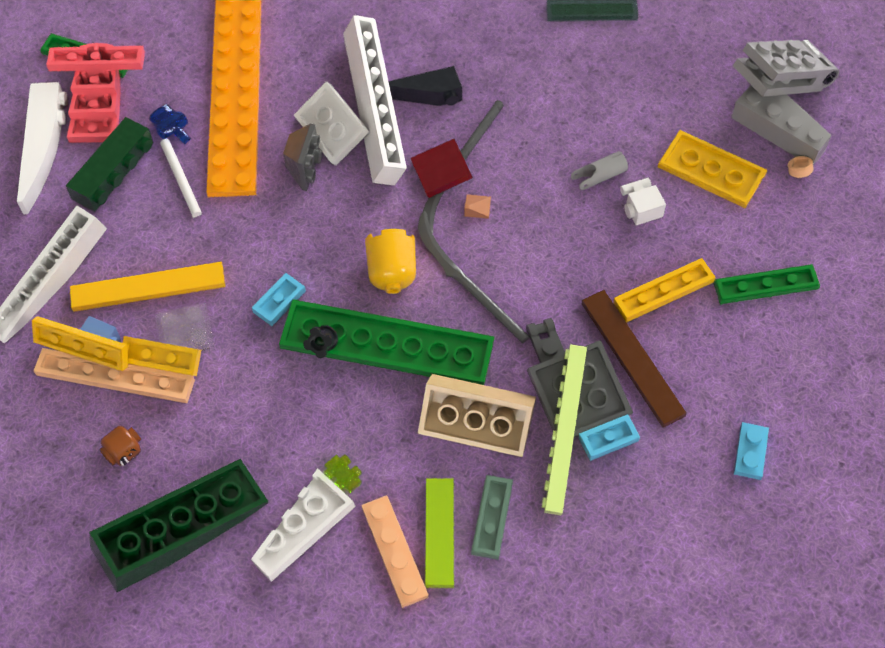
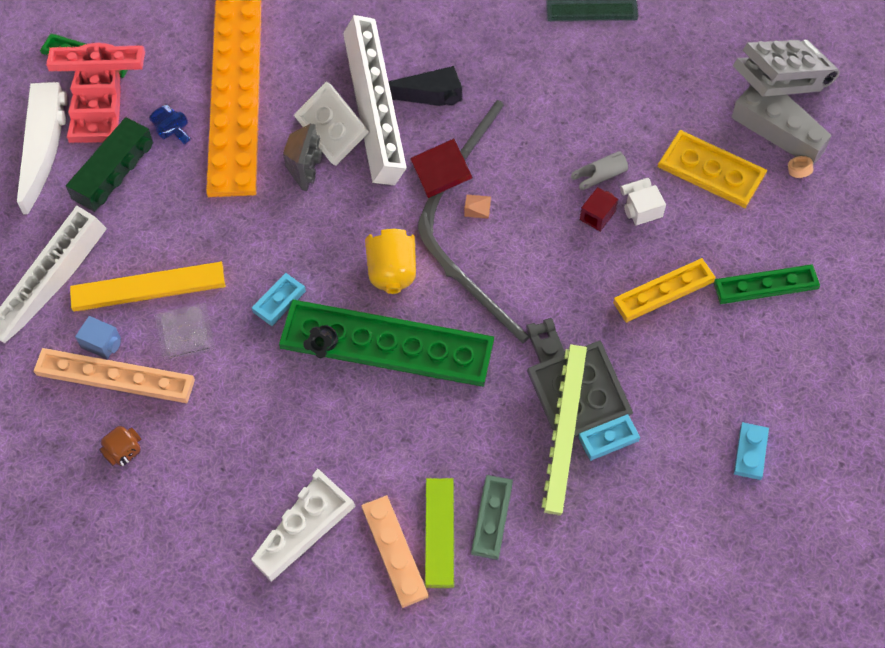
(80, 343): yellow tile -> none
(162, 356): yellow plate -> none
(175, 524): dark green slope -> none
(181, 178): white bar -> none
(345, 477): clear neon green piece -> none
(476, 415): tan slope -> none
(598, 209): none -> dark red brick
(634, 359): reddish brown tile -> none

